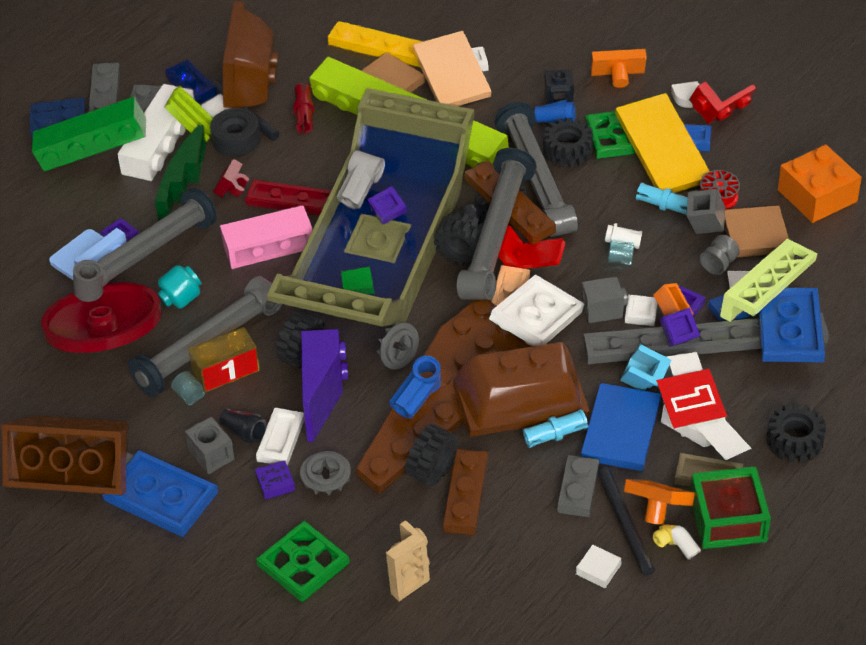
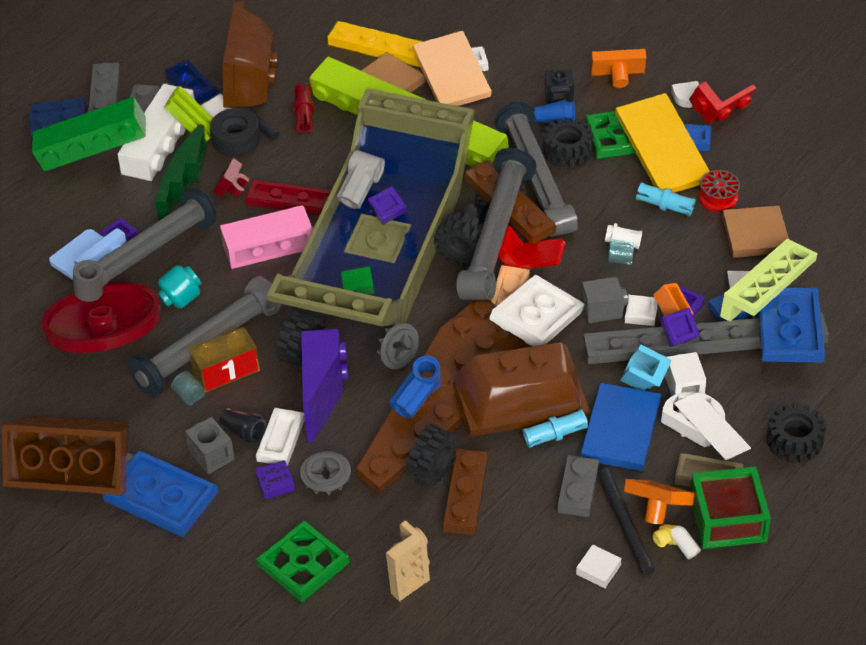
(691, 398): sticker -> none
(706, 211): dark grey brick -> none
(723, 251): dark grey wheel -> none
(819, 183): orange brick -> none

